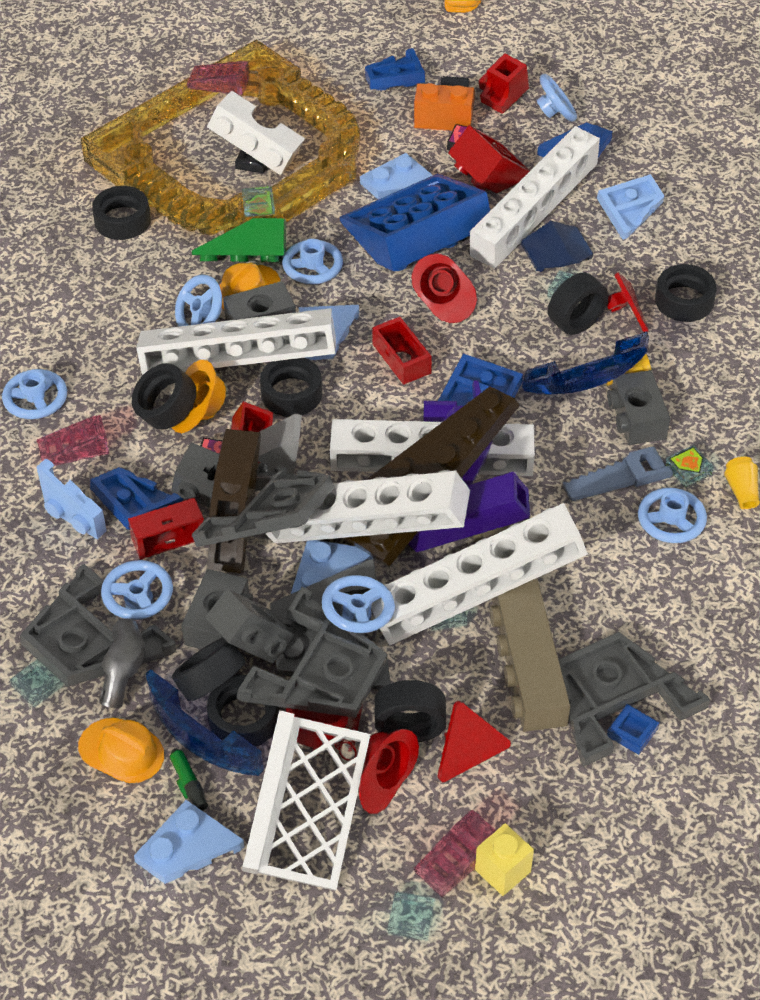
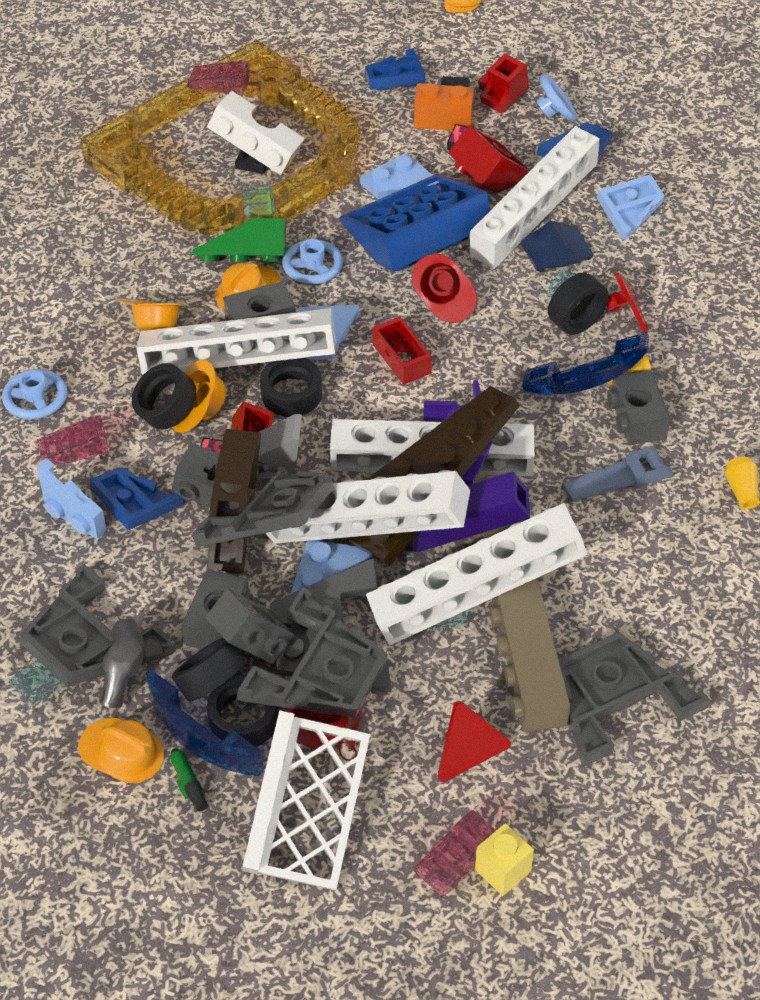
(122, 227): black tyre -> none
(137, 593): light blue piece -> none
(150, 534): red piece -> none
(153, 315): none -> light orange piece
(186, 843): light blue wing -> none
(203, 307): light blue piece -> none
(357, 607): light blue piece -> none
(386, 767): red piece -> none
(411, 696): black tyre -> none
(411, 916): clear light blue tile -> none
(486, 373): blue wing -> none
(633, 729): blue tile -> none
(672, 511): light blue piece -> none
(685, 309): black tyre -> none
(689, 466): tile -> none

